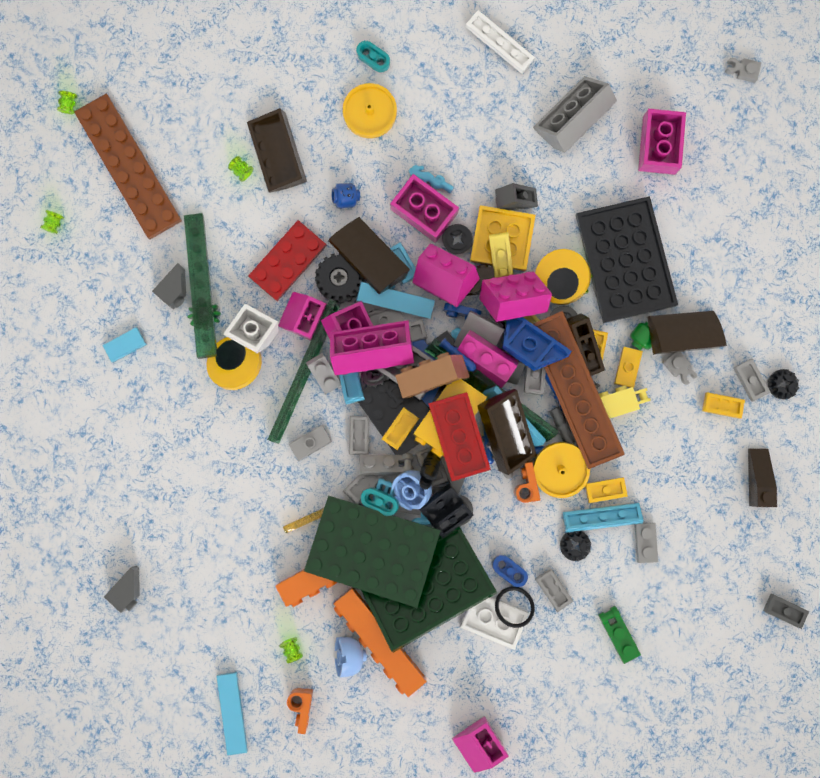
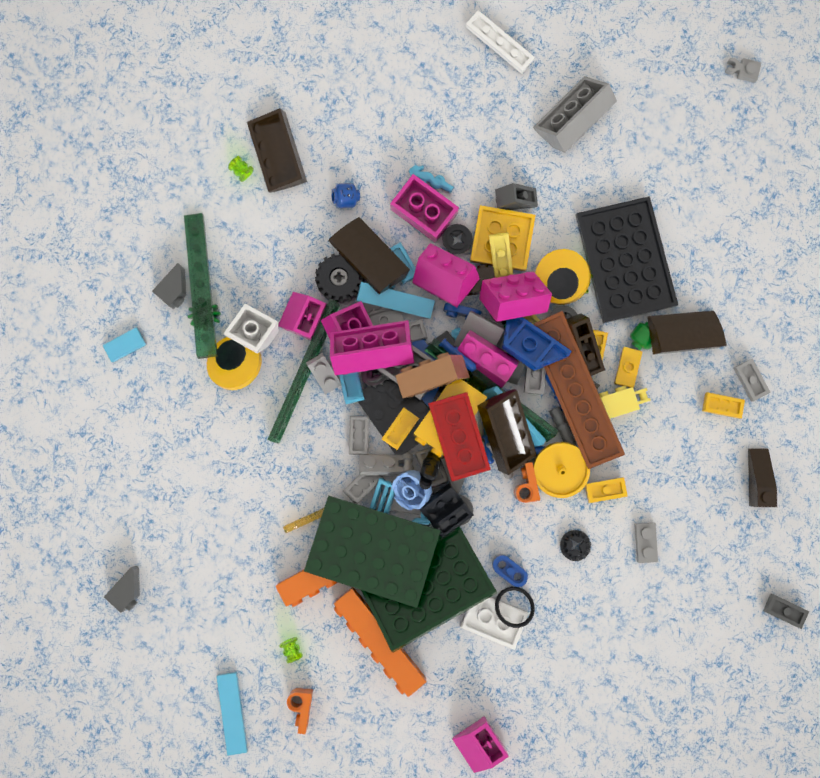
(51, 222): clear neon green bush -> none
(66, 102): clear neon green bush -> none
(128, 166): dark orange plate -> none
(287, 260): red plate -> none
(310, 443): light grey plate -> none
(349, 656): light blue cylinder -> none
(369, 110): yellow piece -> none
(375, 55): teal plate -> none
(380, 501): teal plate -> none
(554, 590): light grey plate -> none
(602, 517): medium azure tile -> none
(619, 635): green plate -> none
(662, 141): dark pink brick -> none
(677, 365): light grey plate -> none
(777, 378): black gear -> none

